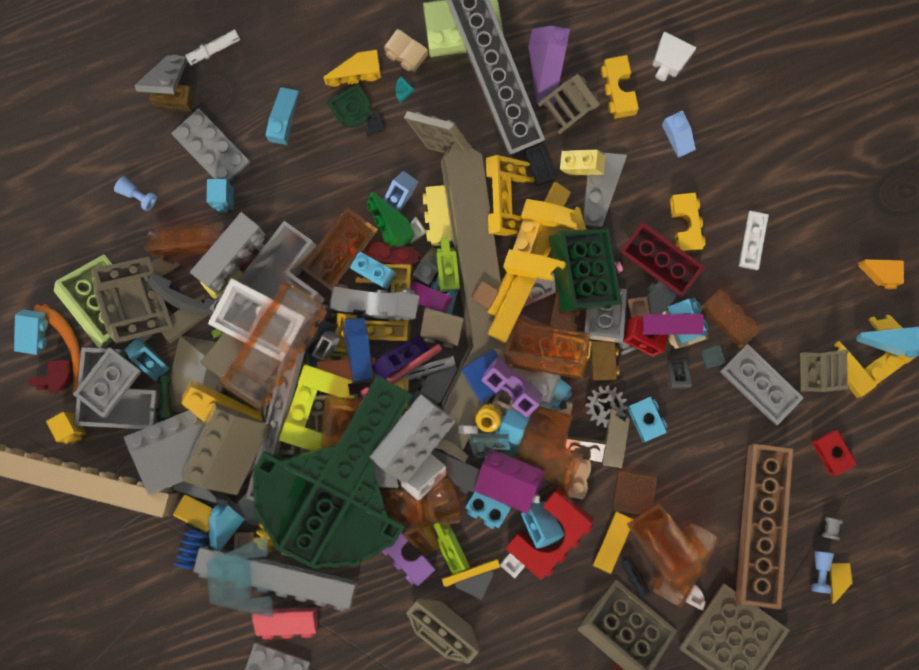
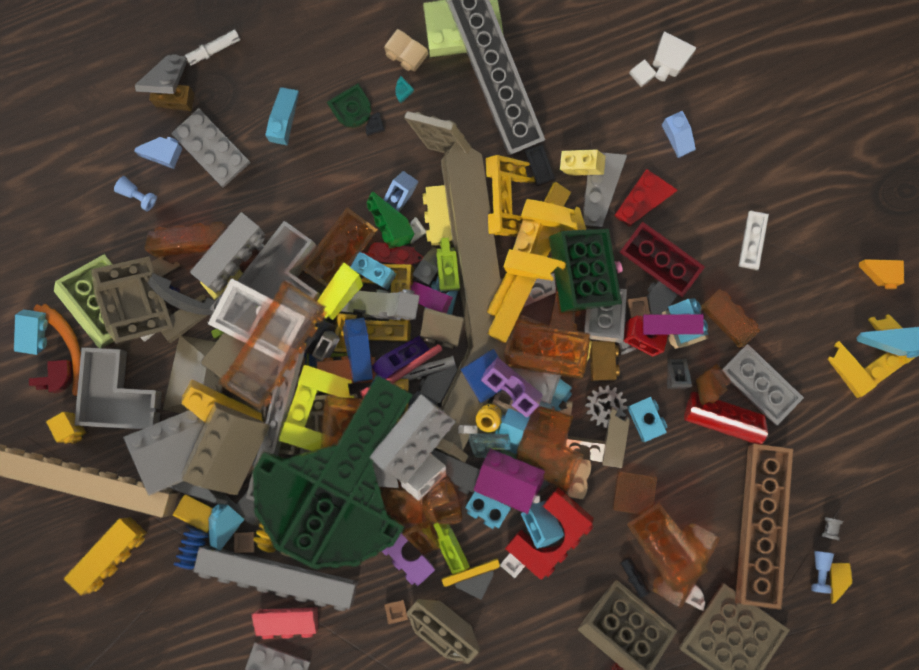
(105, 556): none -> yellow piece
(107, 382): light grey plate -> none
(146, 358): medium azure slope -> none
(161, 151): none -> light blue slope
(164, 401): dark green piece -> none
(220, 195): medium azure brick -> none
(230, 579): clear light blue wing -> none
(340, 290): none -> neon yellow slope
(357, 68): yellow slope -> none
(396, 611): none -> medium nougat plate
(484, 294): medium nougat tile -> none
(547, 56): medium lavender wedge -> none
(579, 96): dark tan plate -> none
(612, 543): yellow tile -> none
(621, 102): yellow arch -> none
(642, 73): none -> white tile
(644, 197): none -> red wing
(687, 207): yellow arch -> none
(712, 384): none -> clear orange slope
(713, 357): clear light blue tile -> none
(727, 419): none -> red brick
(824, 371): dark tan plate -> none
(824, 446): red brick -> none

